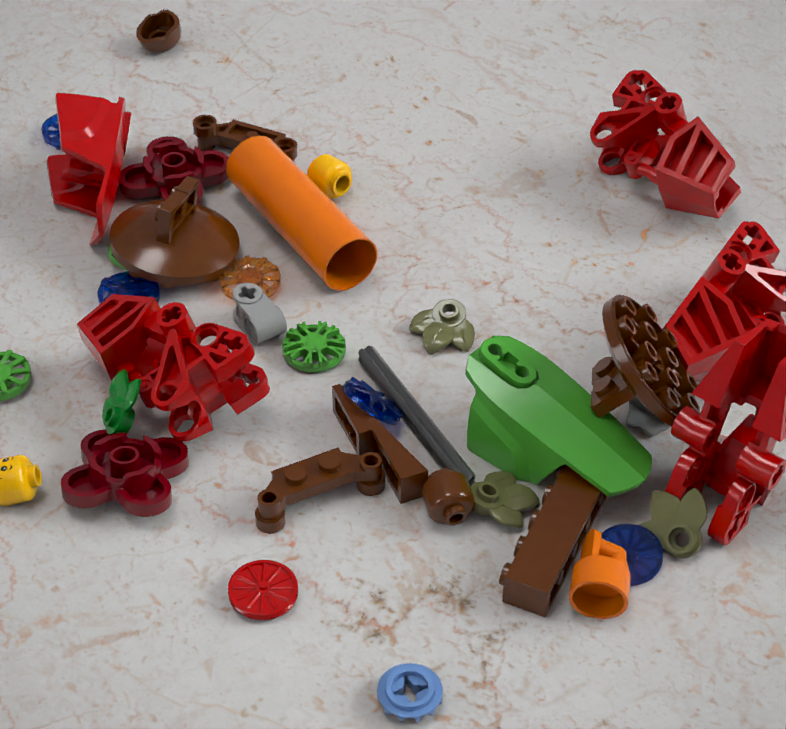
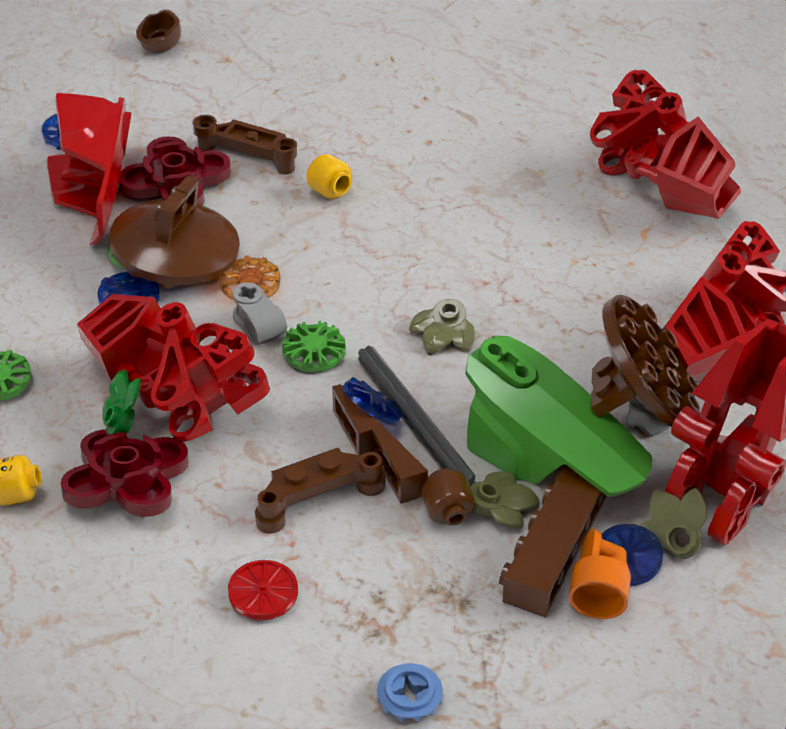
(301, 213): orange piece -> none

